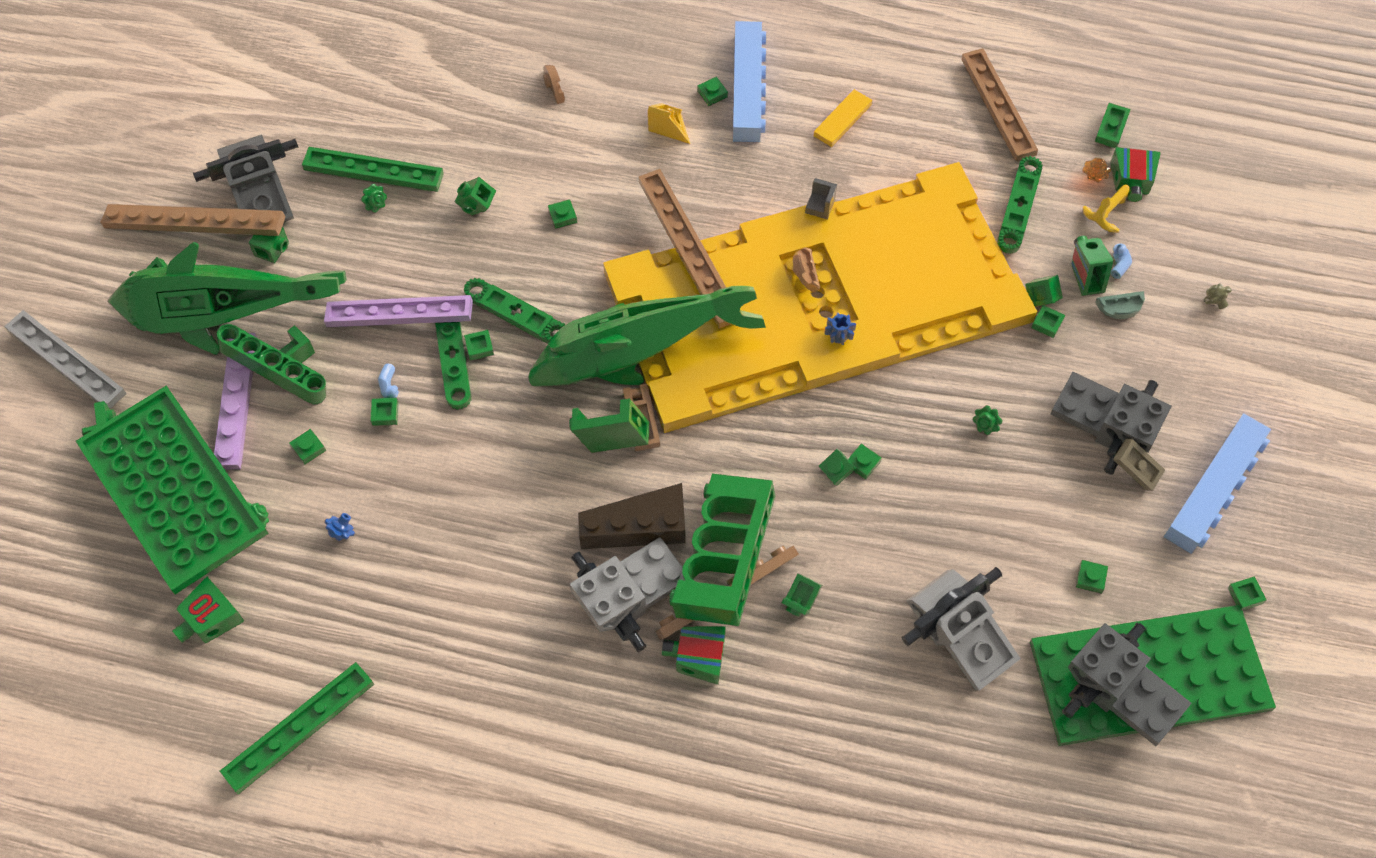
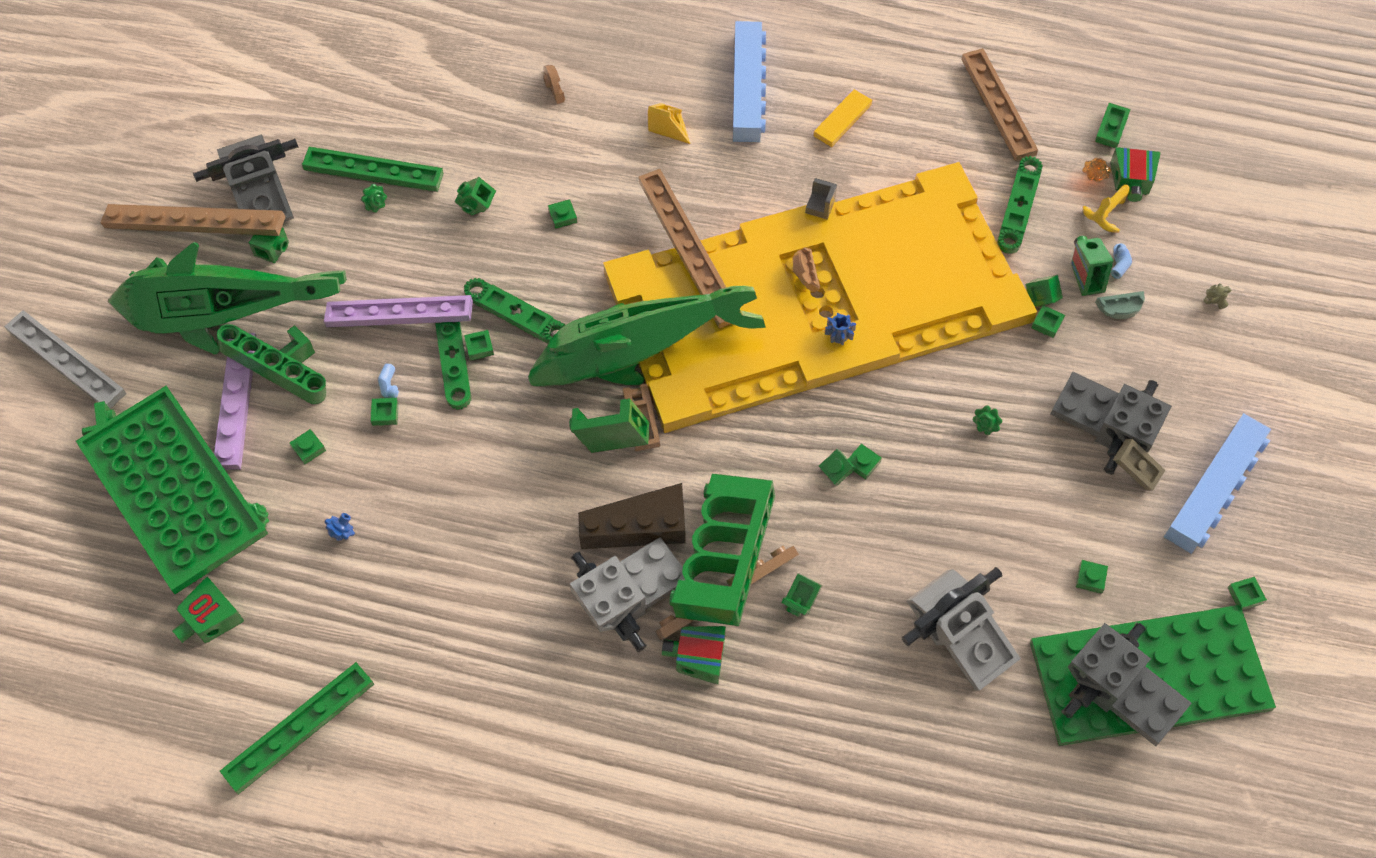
(712, 91): green plate -> none

